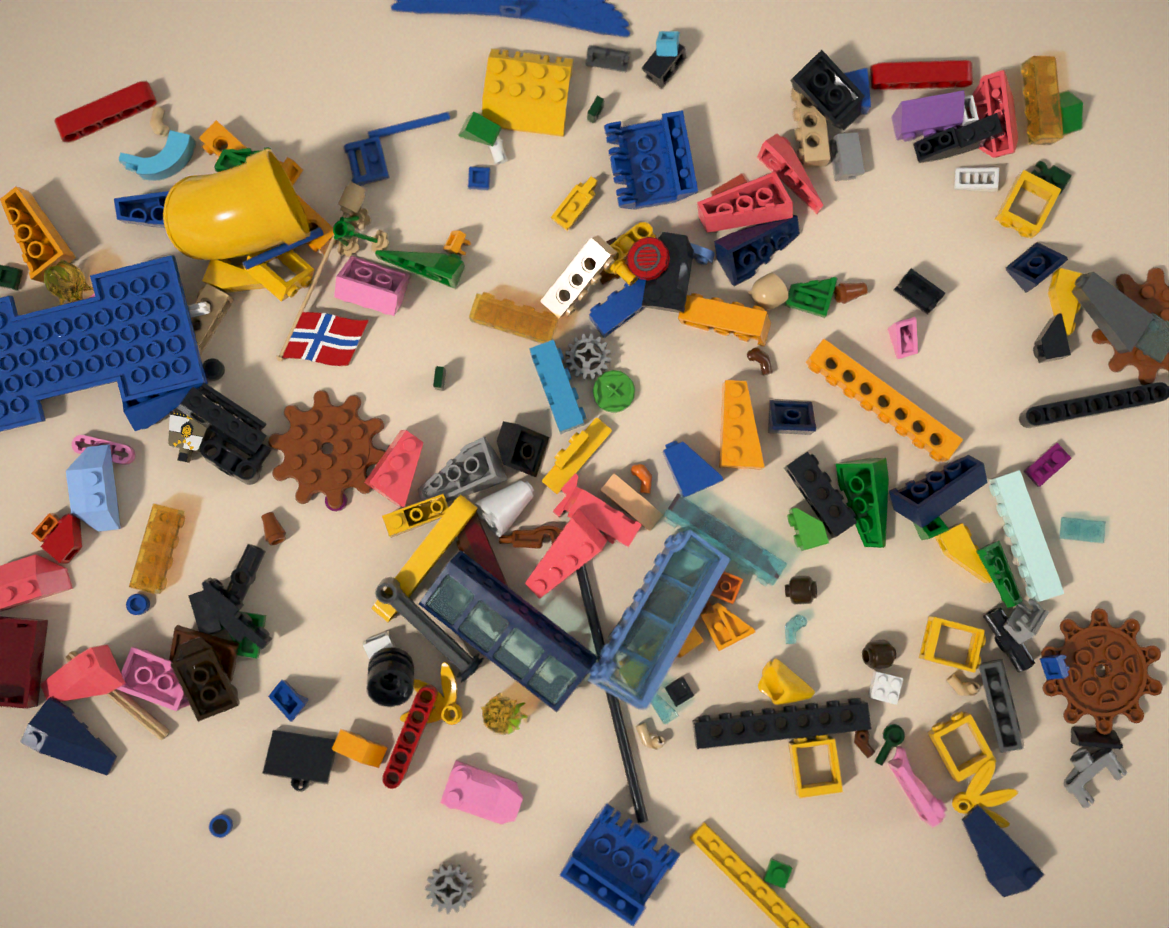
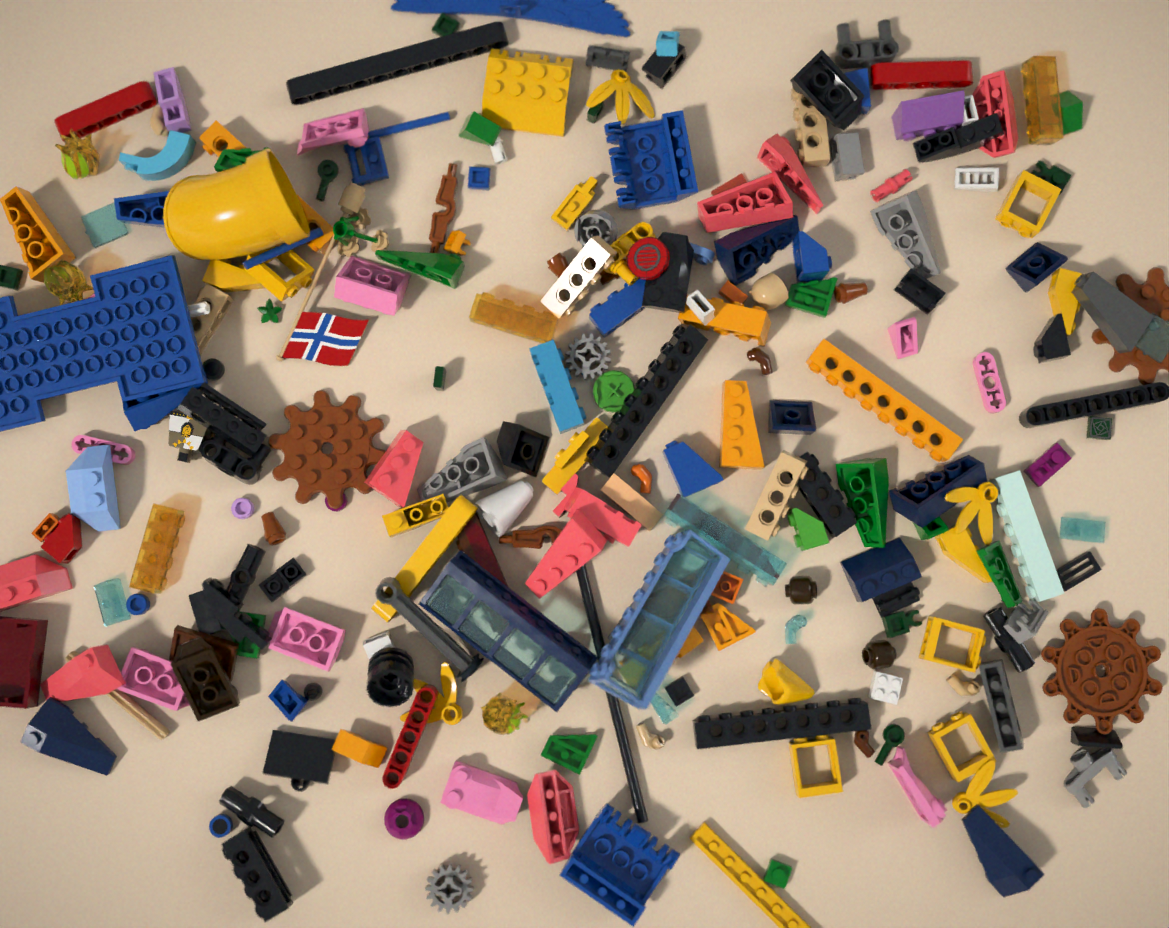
(79, 156): none -> clear yellow hair
(103, 225): none -> clear light blue piece
(112, 602): none -> clear light blue slope
(172, 100): none -> lavender slope
(242, 508): none -> lavender tile
(251, 811): none -> black piece
(260, 861): none -> black brick
(269, 312): none -> green plant
(282, 580): none -> black slope
(292, 169): light orange tile -> none
(306, 638): none -> bright pink slope
(314, 696): none -> black hinge
(327, 171): none -> dark green plate
(335, 130): none -> bright pink slope
(396, 63): none -> black beam
(412, 811): none -> magenta piece
(445, 25): none -> dark green tile
(445, 198): none -> dark orange piece
(553, 815): none -> coral wedge
(558, 264): none -> dark orange cone
(569, 750): none -> green wing
(593, 224): none -> light grey cylinder
(622, 84): none -> yellow plant
(693, 343): none -> black brick
(704, 317): none -> white piece
(732, 293): none -> orange piece
(757, 523): none -> tan brick
(809, 259): none -> blue slope
(865, 52): none -> dark grey piece
(880, 570): none -> dark blue slope
(891, 185): none -> coral pin
(896, 599): none -> black hinge
(898, 623): none -> dark green plate
(908, 230): none -> light grey wedge
(979, 369): none -> bright pink beam
(979, 502): none -> yellow plant
(1054, 666): blue tile -> none
(1092, 561): none -> black tile
(1099, 428): none -> tile

